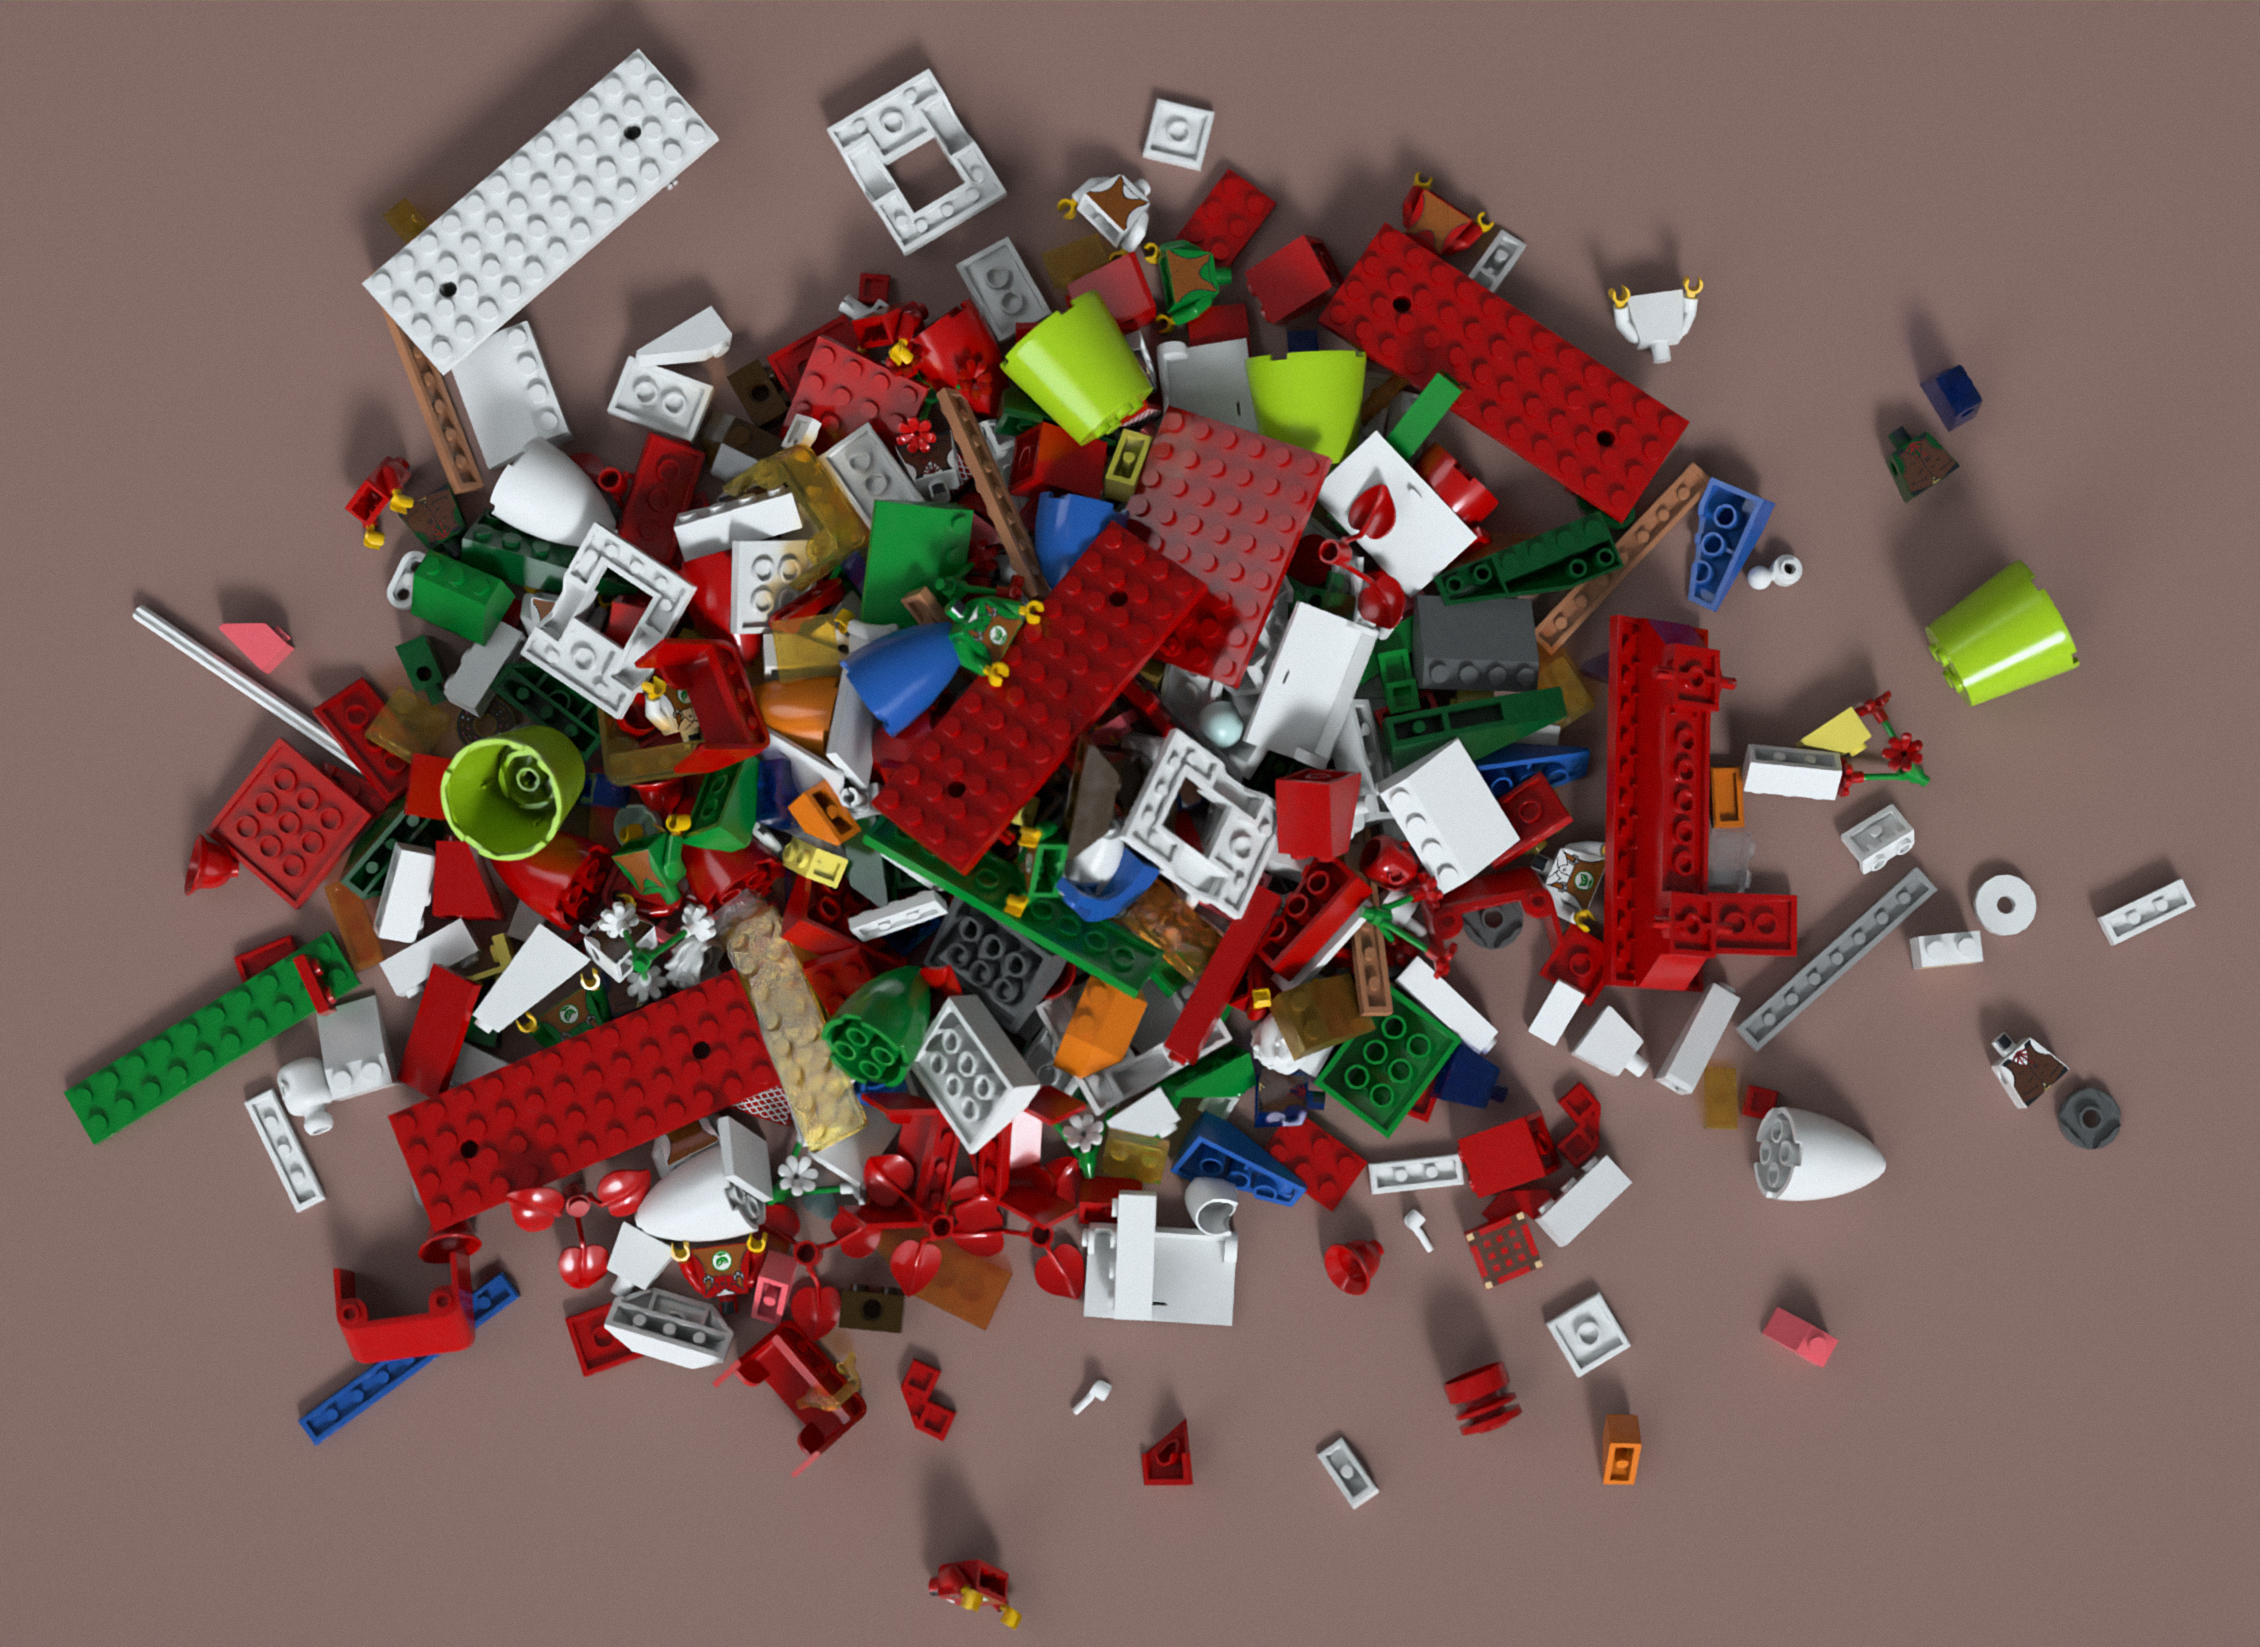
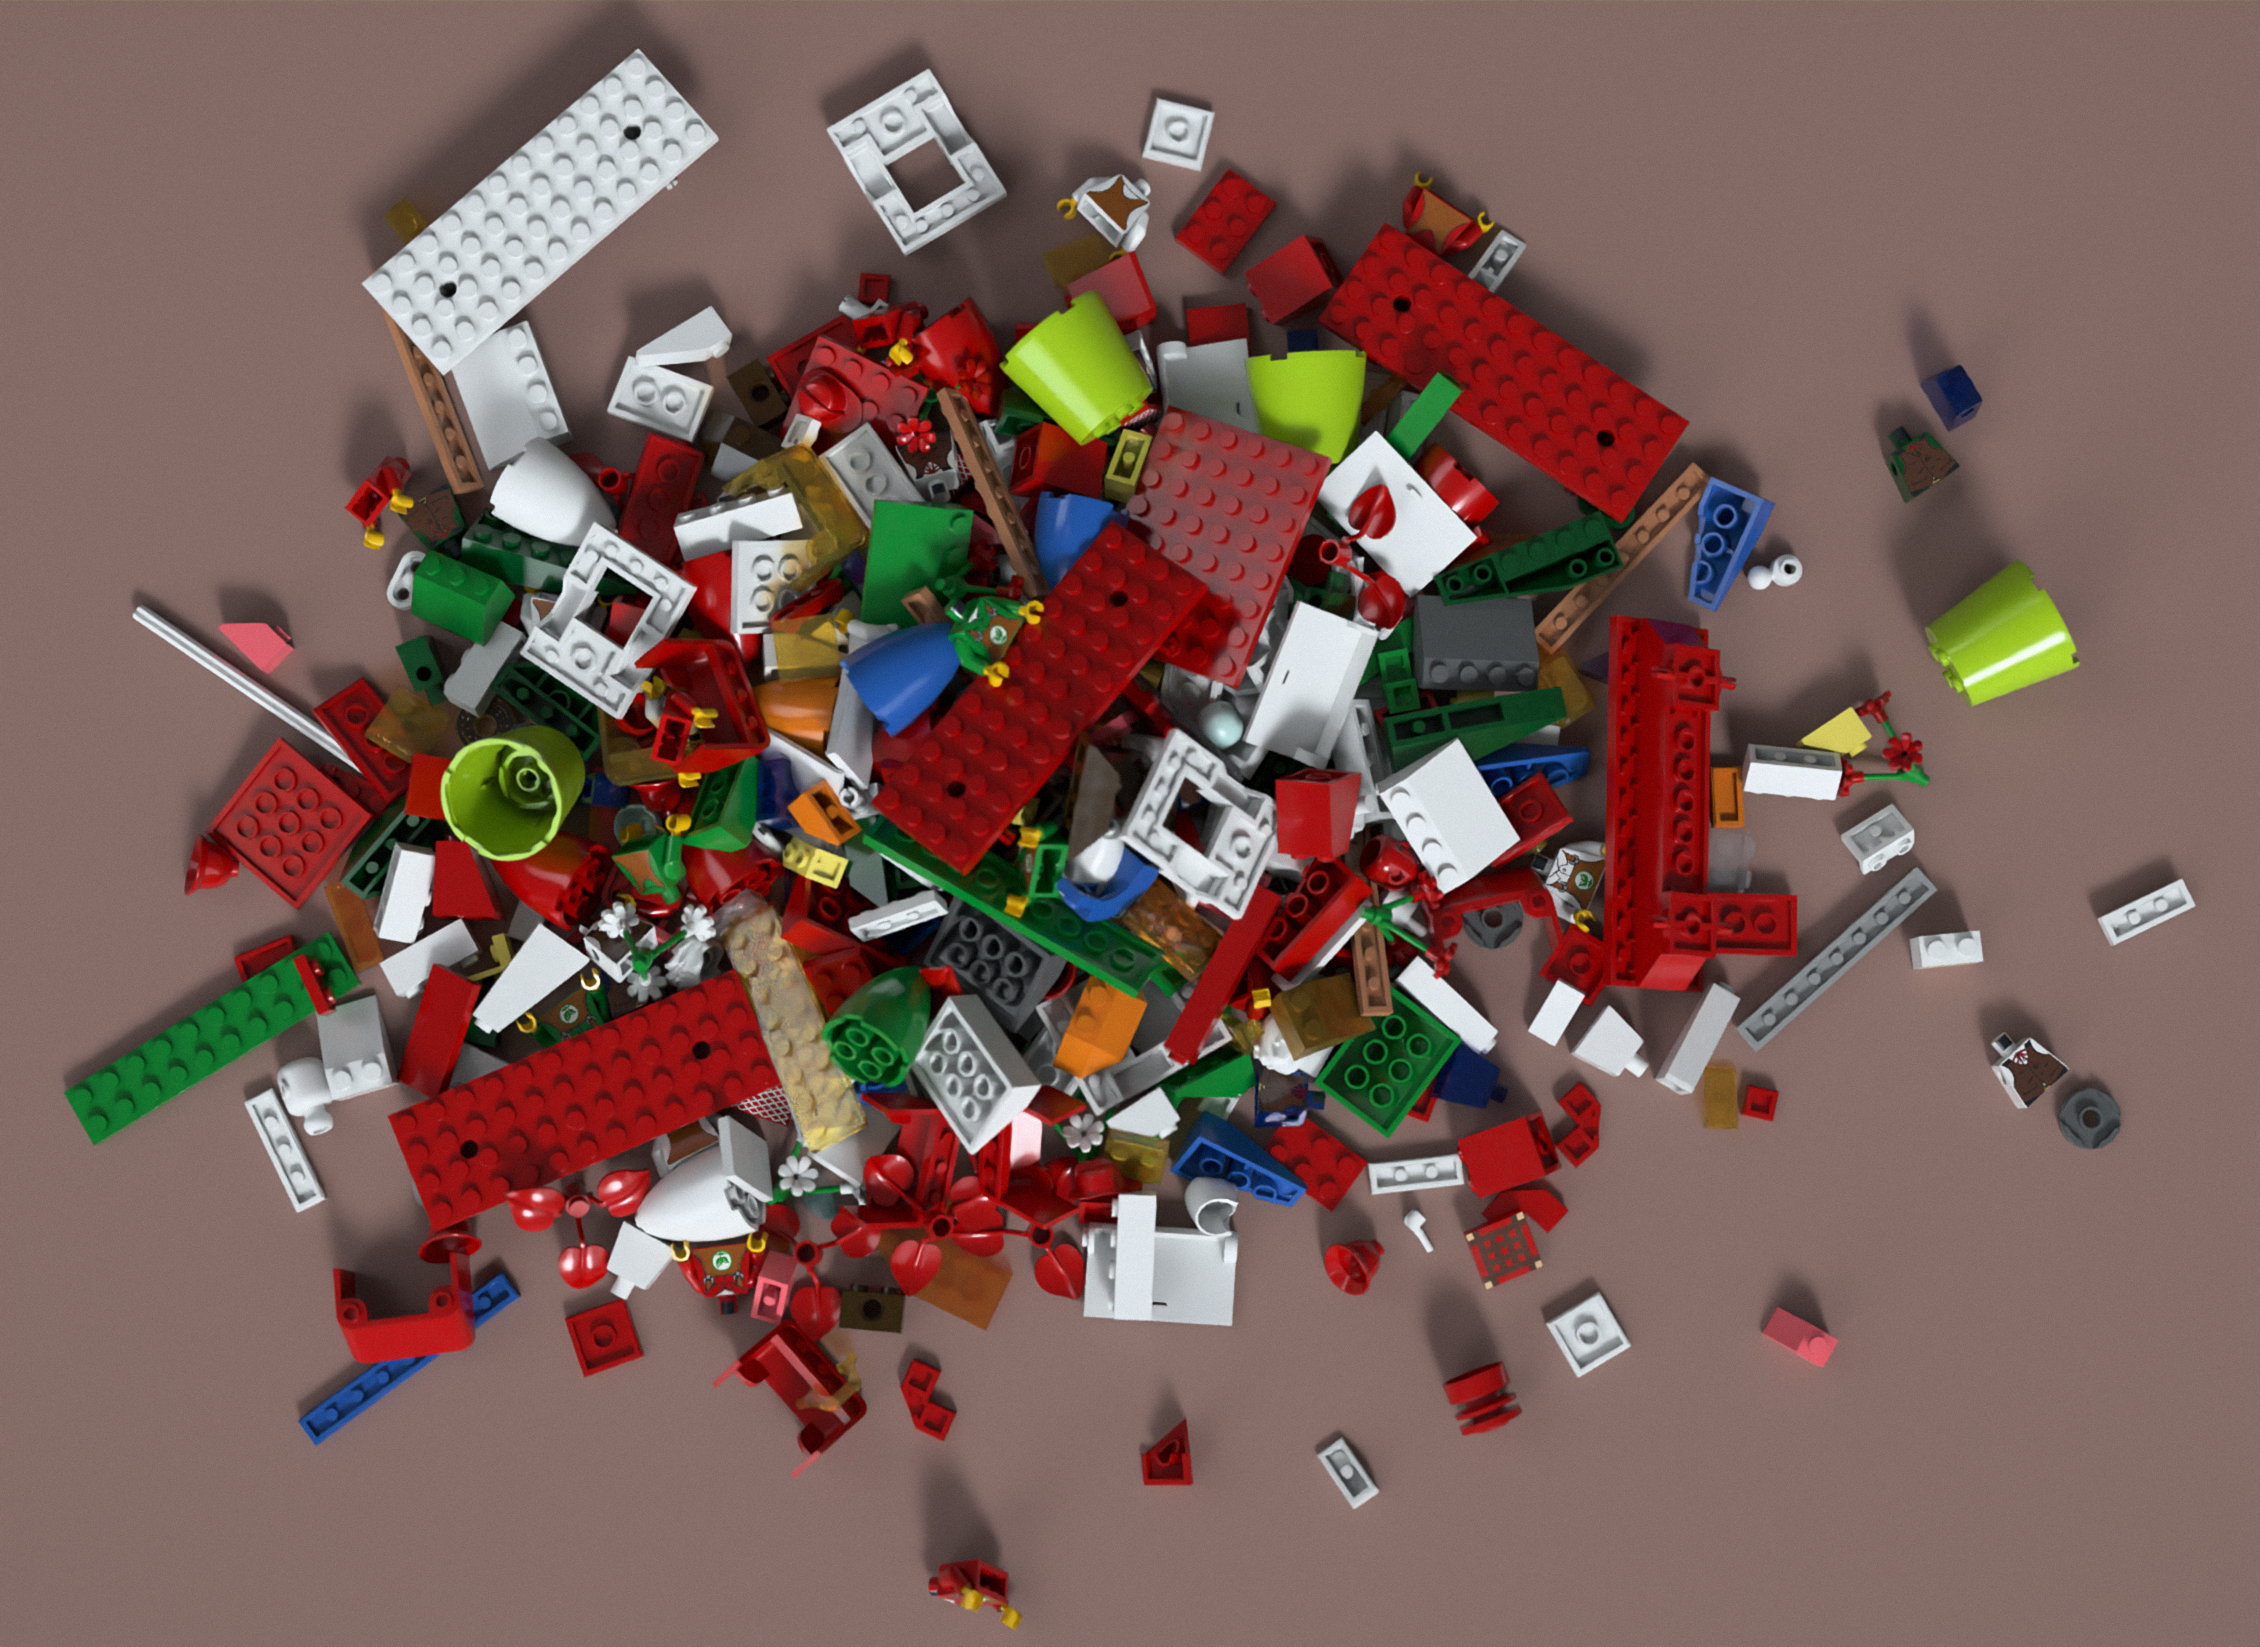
(670, 1328): white wedge -> none
(674, 730): none -> red torso
(829, 401): none -> red piece
(1003, 289): white plate -> none
(1099, 1389): white hand -> none
(1100, 1178): none -> red piece
(1187, 280): torso -> none
(1242, 1033): none -> clear yellow plate
(1582, 1200): white brick -> none
(1620, 1449): orange slope -> none
(1656, 318): white torso -> none
(1812, 1156): white cylinder -> none
(2022, 902): white tile -> none

